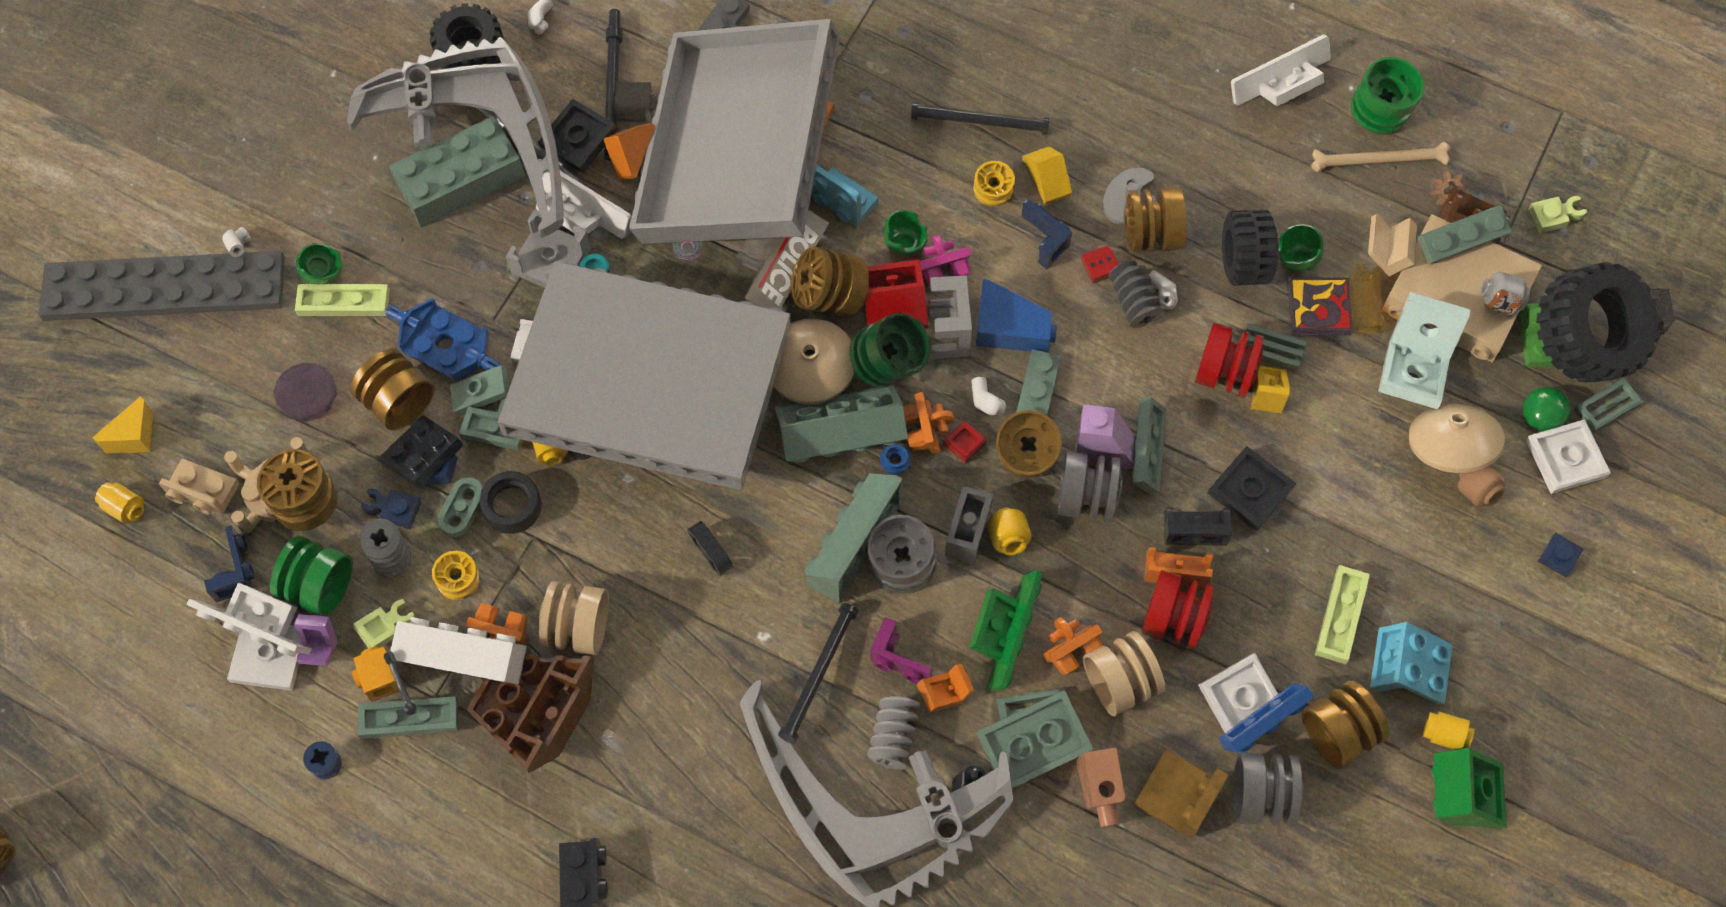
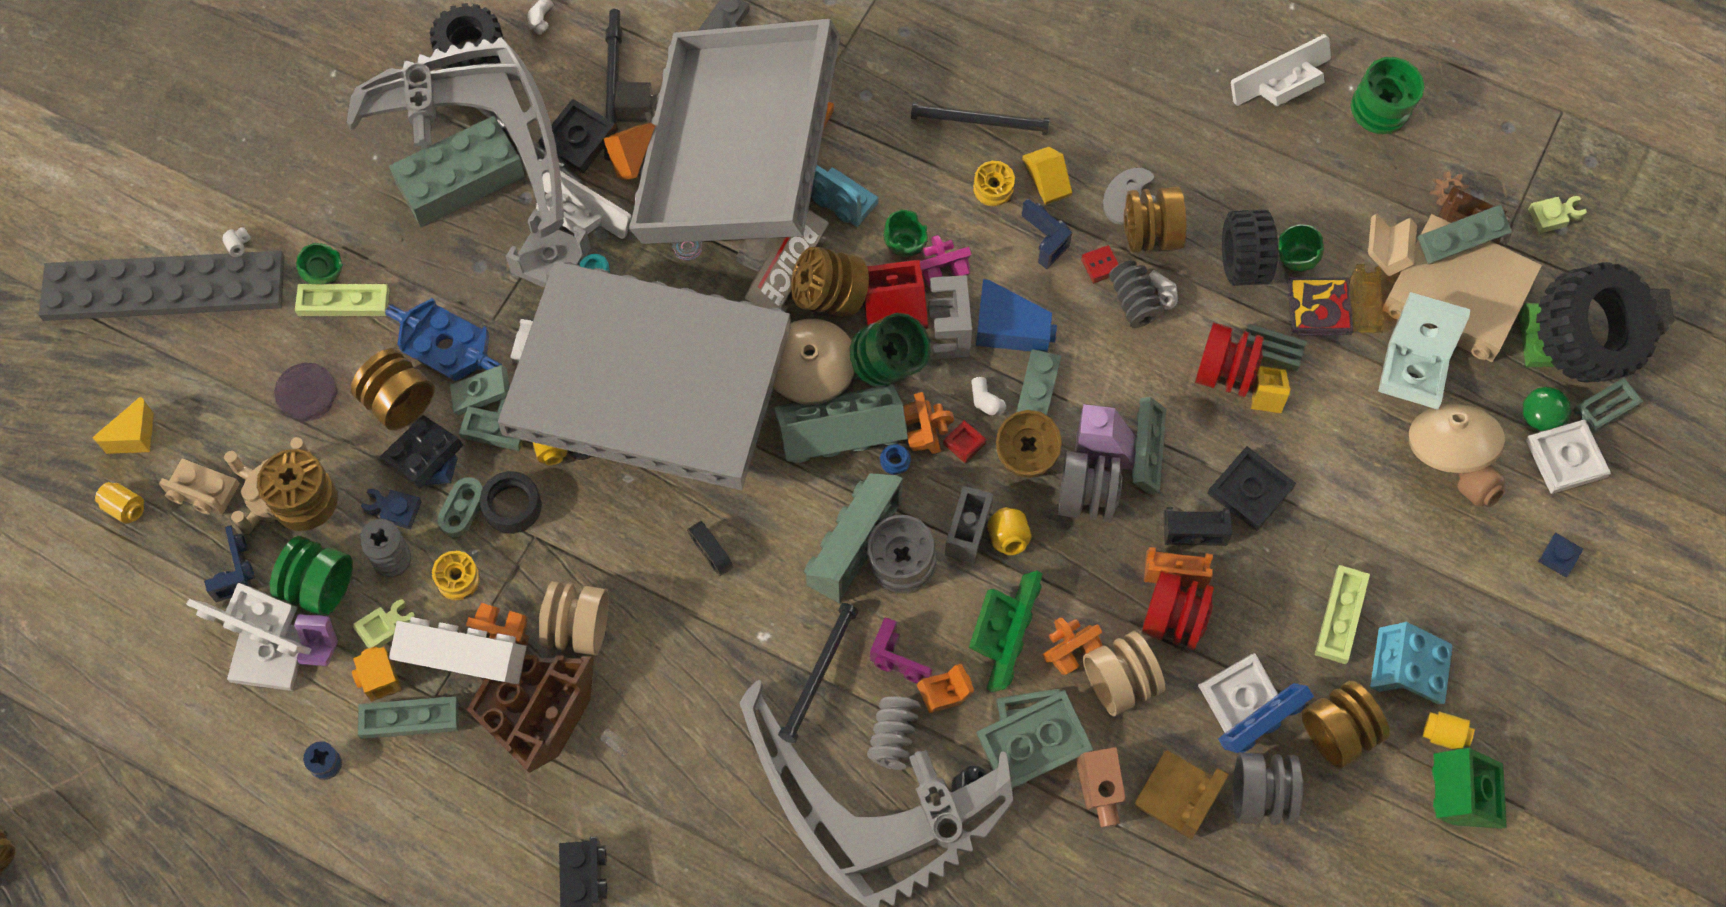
(410, 708): black hinge -> none
(1438, 153): tan piece -> none
(1505, 293): light grey head -> none

